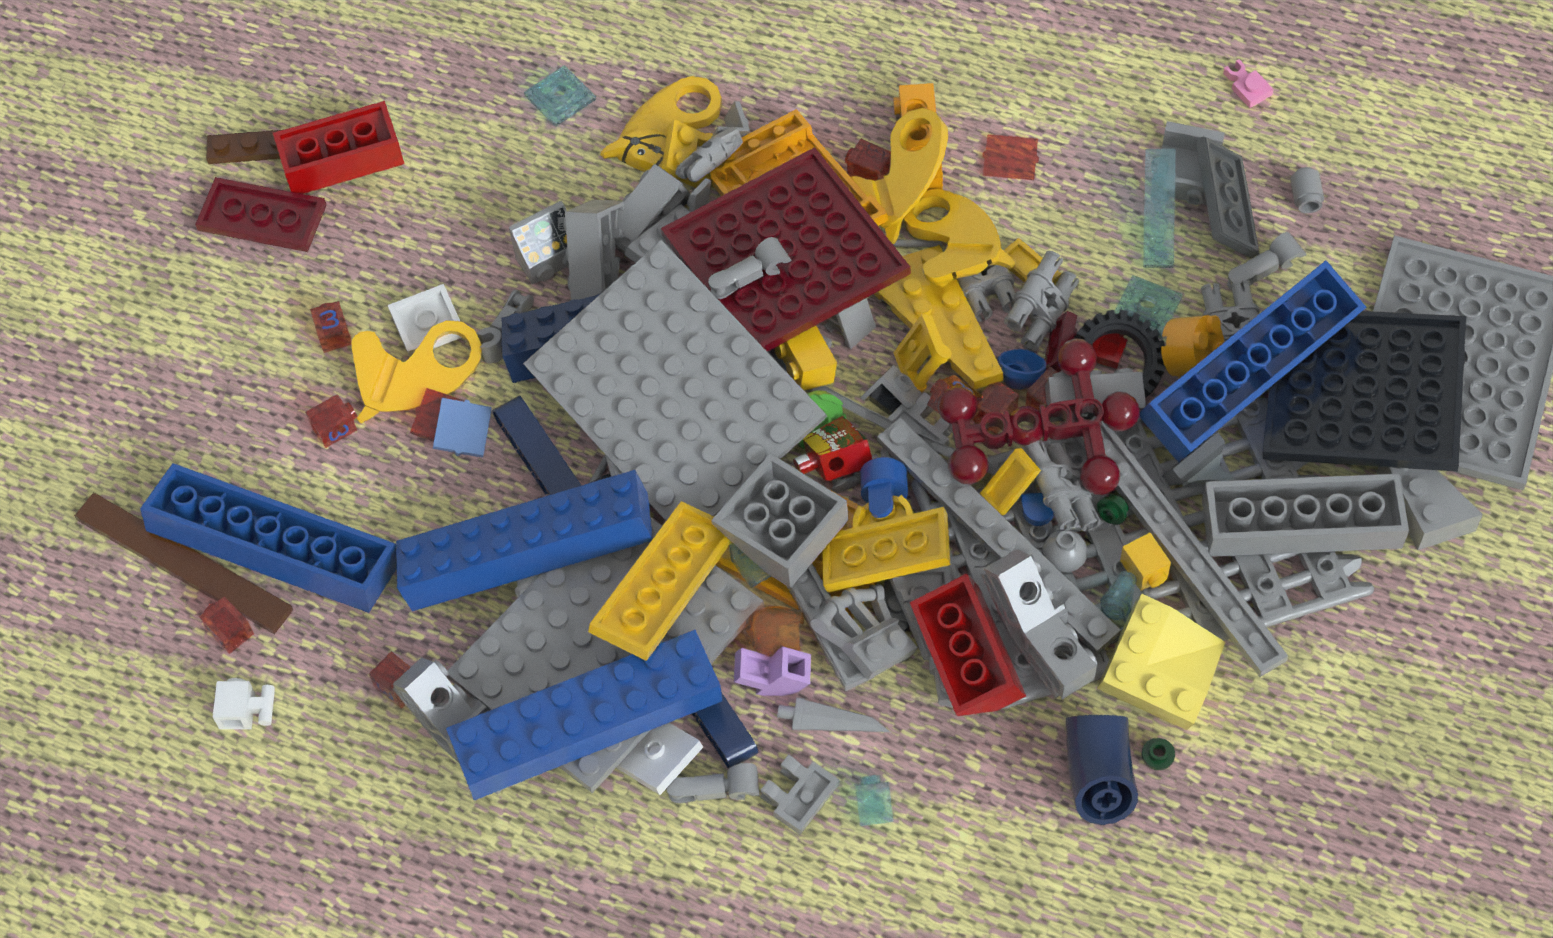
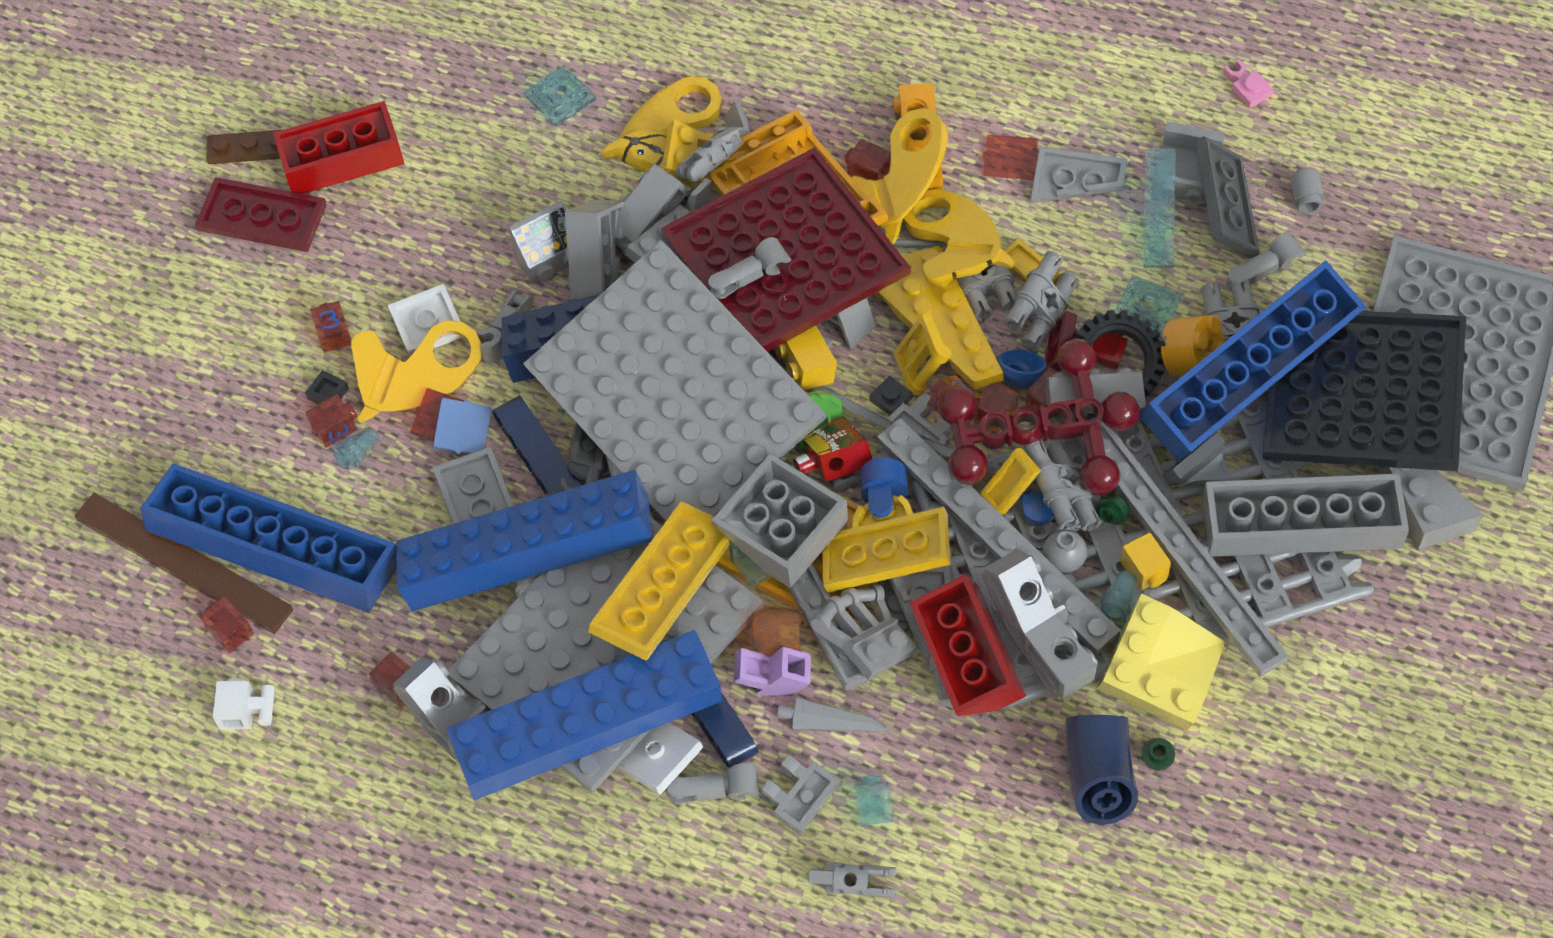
(325, 387): none -> black plate
(355, 448): none -> clear light blue cone
(472, 485): none -> light grey plate
(584, 458): none -> dark grey plate
(836, 874): none -> light grey hinge
(899, 385): light grey bracket -> none
(1075, 174): none -> light grey wing

